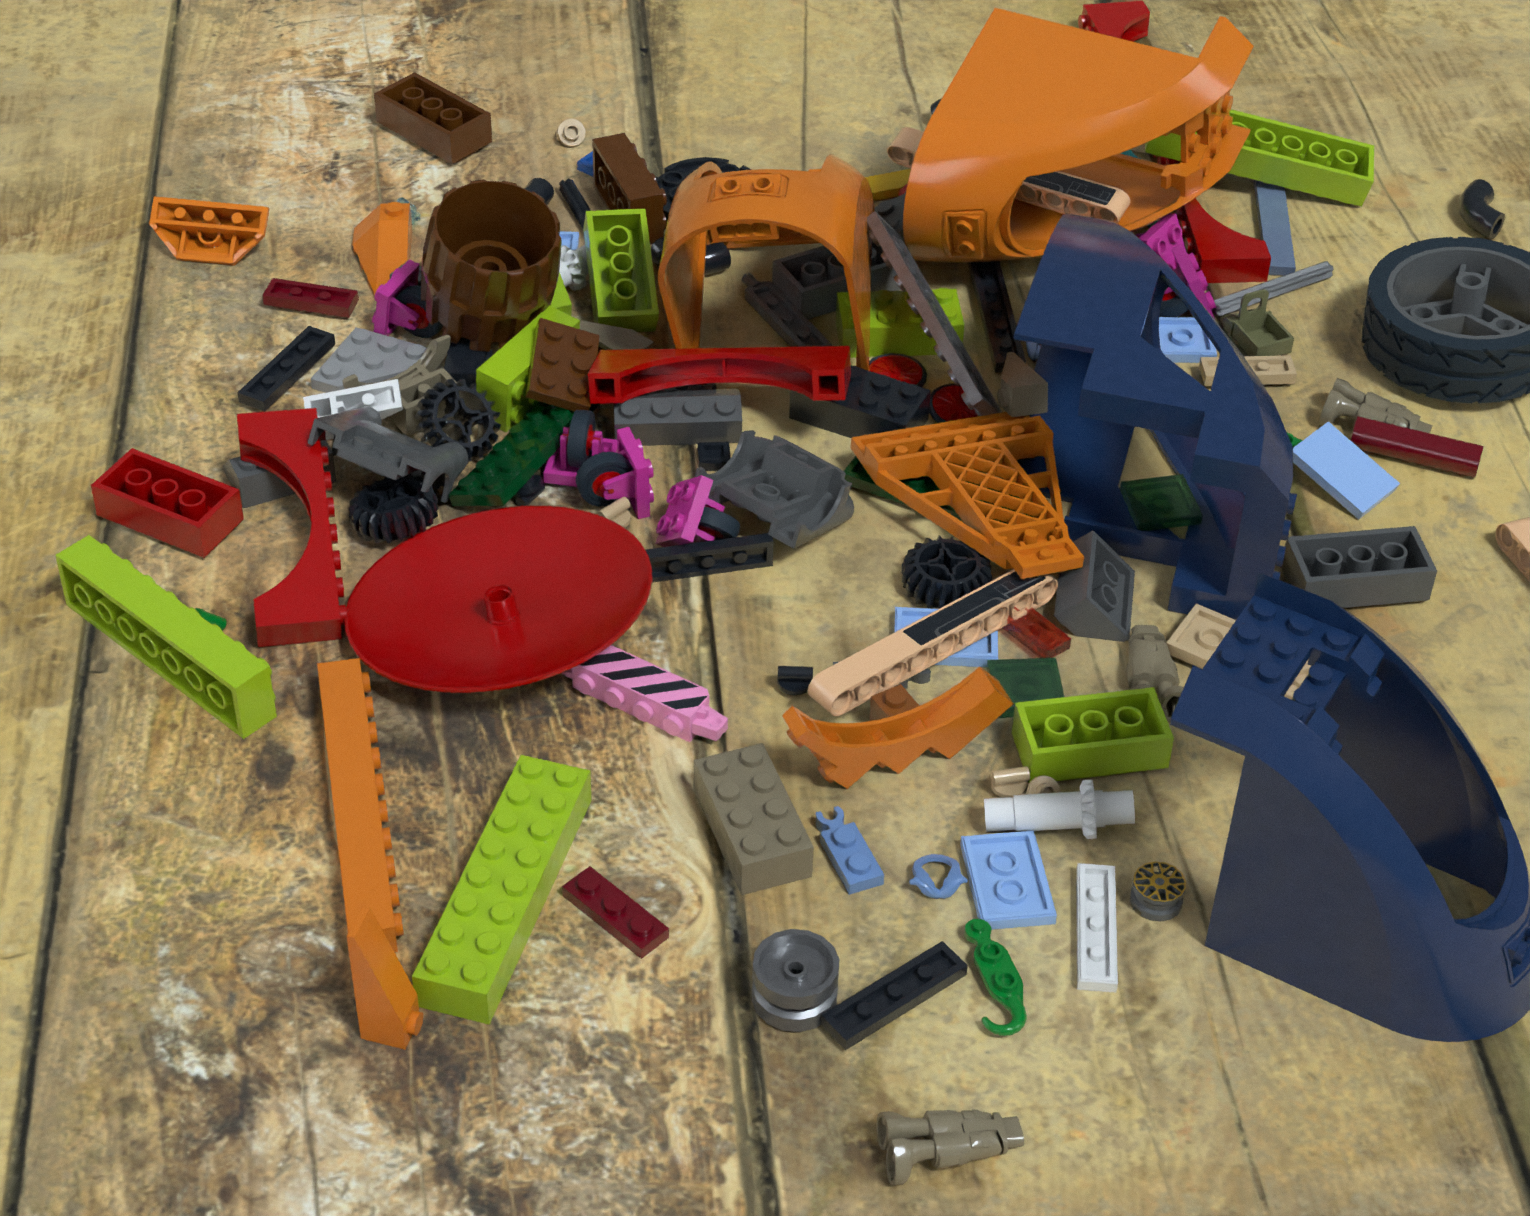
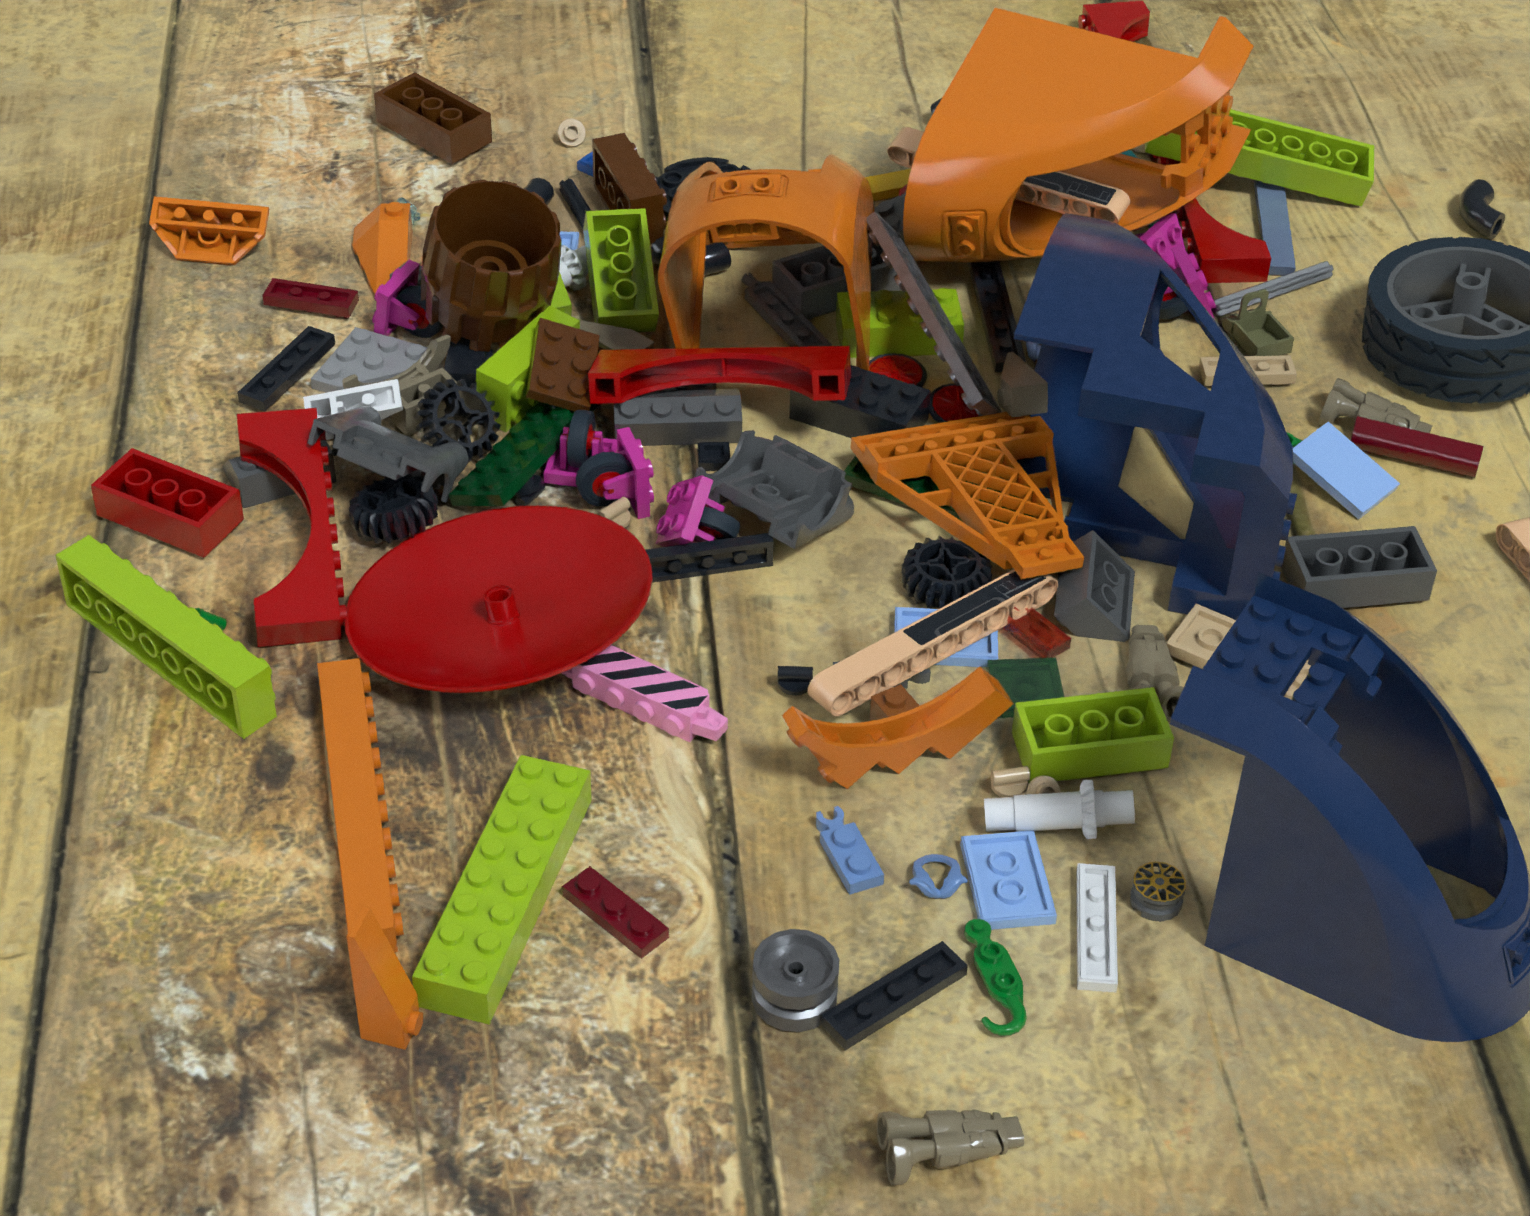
(753, 819): dark tan brick -> none
(1161, 502): clear green tile -> none
(1184, 340): light blue tile -> none

